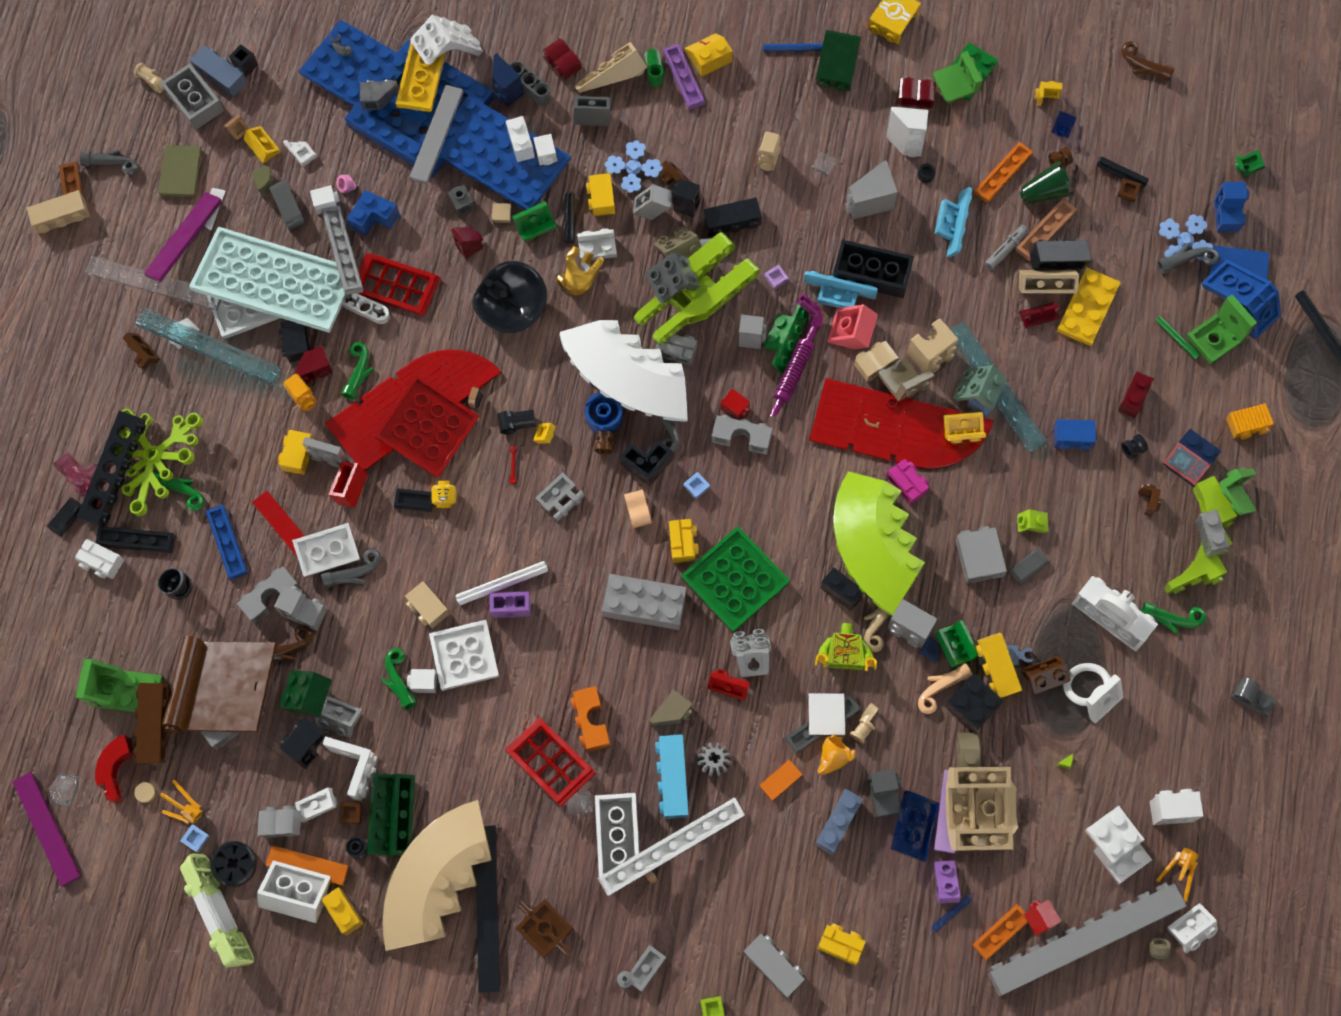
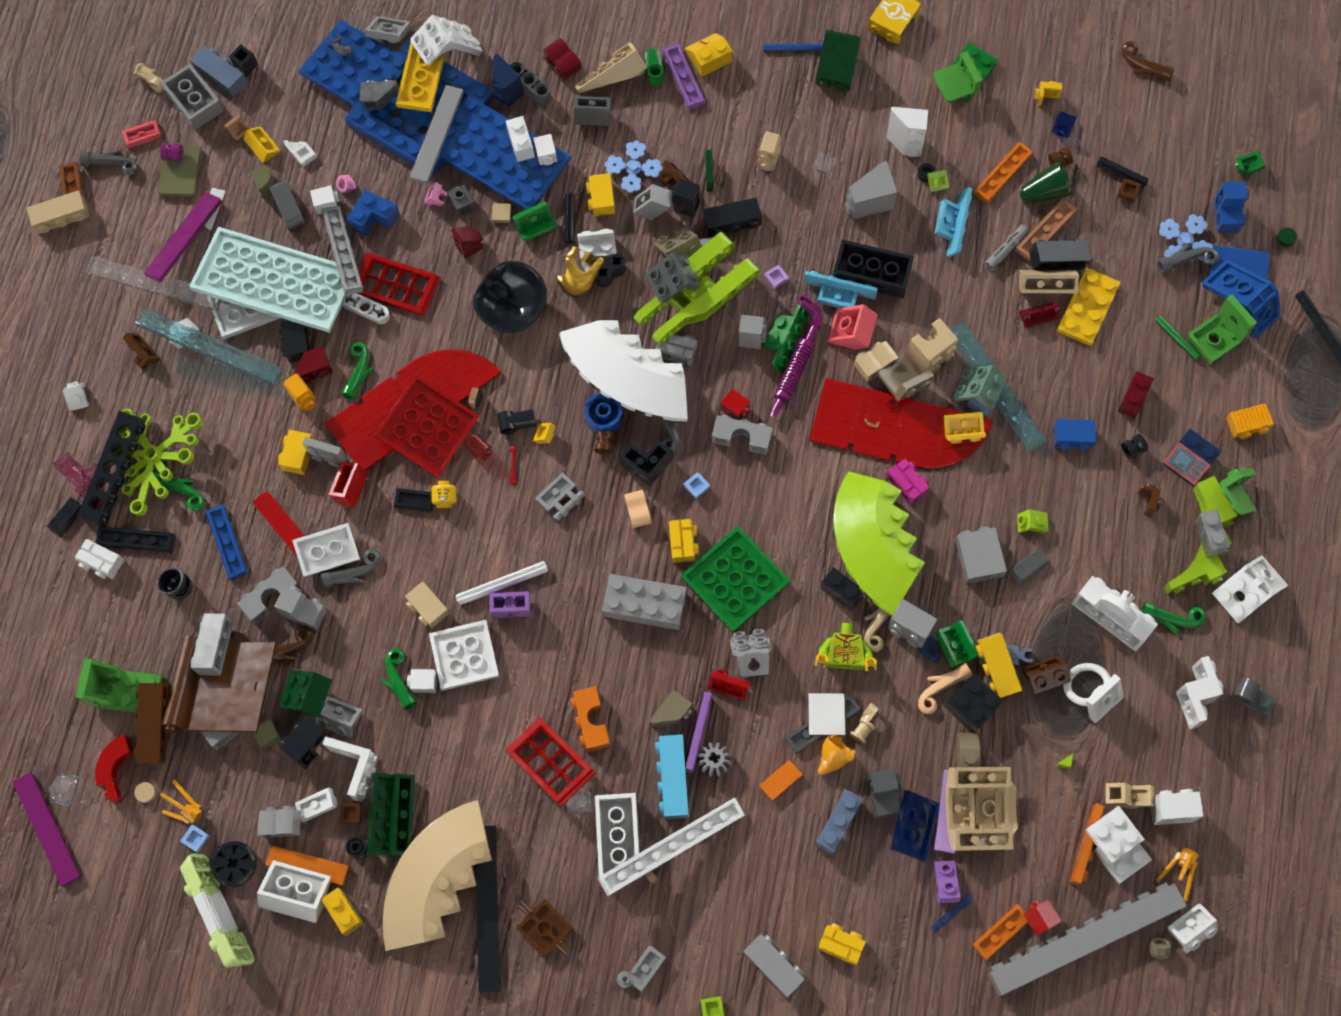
(75, 396): none -> white bracket
(141, 136): none -> coral tile
(172, 152): none -> magenta wheel
(211, 644): none -> brick
(267, 735): none -> olive brick
(387, 29): none -> light grey plate
(433, 195): none -> bright pink tile
(478, 447): none -> clear red brick
(610, 270): none -> black axle
(698, 734): none -> medium lavender tile
(709, 170): none -> dark green tile
(916, 93): dark red brick -> none
(938, 180): none -> lime tile
(1085, 853): none -> orange plate
(1129, 796): none -> tan brick
(1200, 692): none -> white bracket
(1257, 582): none -> white bracket
(1286, 237): none -> dark green tile

